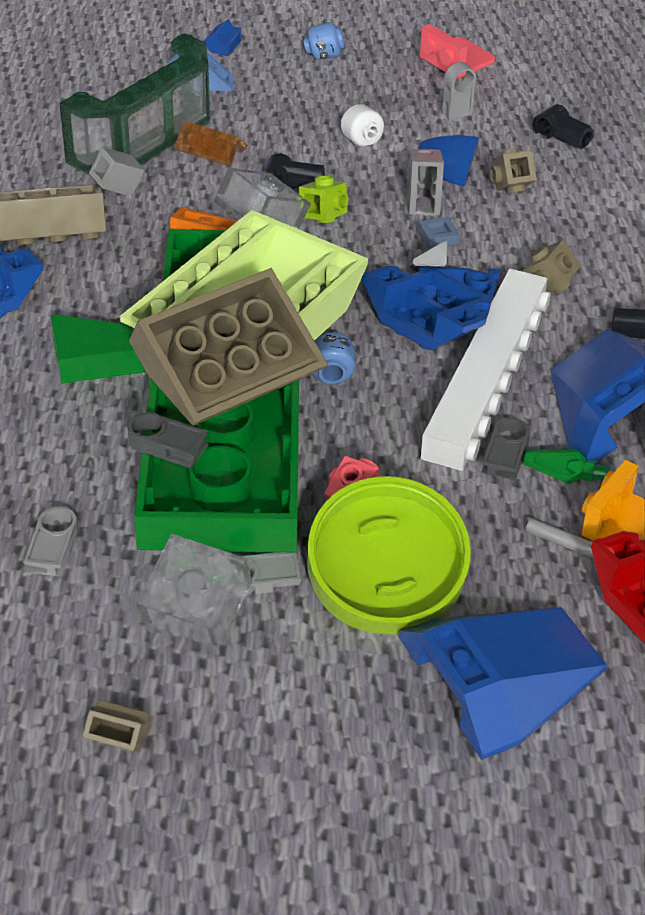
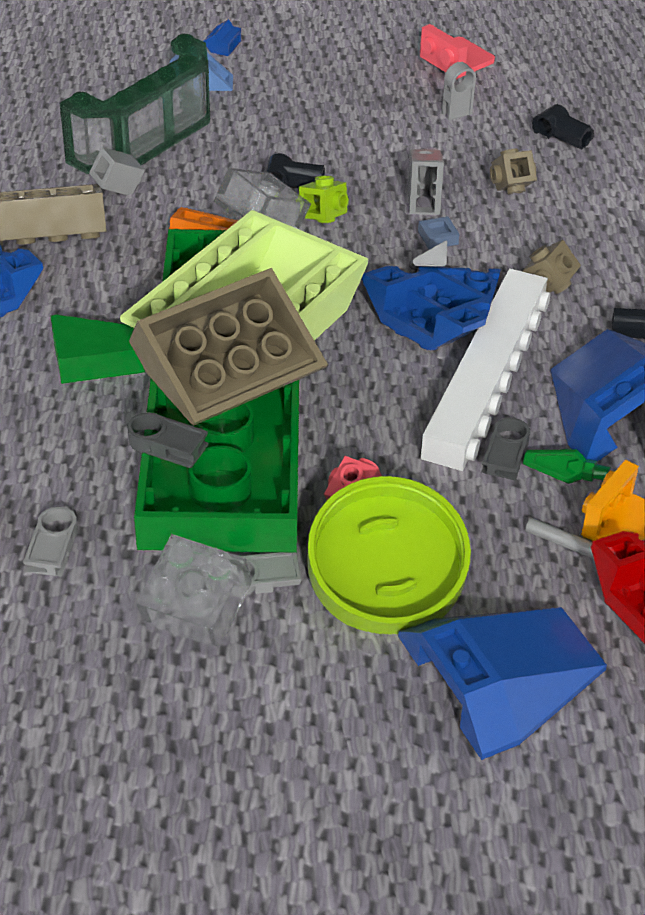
(117, 726): dark tan piece -> none
(208, 143): clear orange panel -> none
(324, 41): medium blue head -> none
(339, 355): medium blue head -> none
(360, 123): white head -> none
(457, 155): blue brick -> none

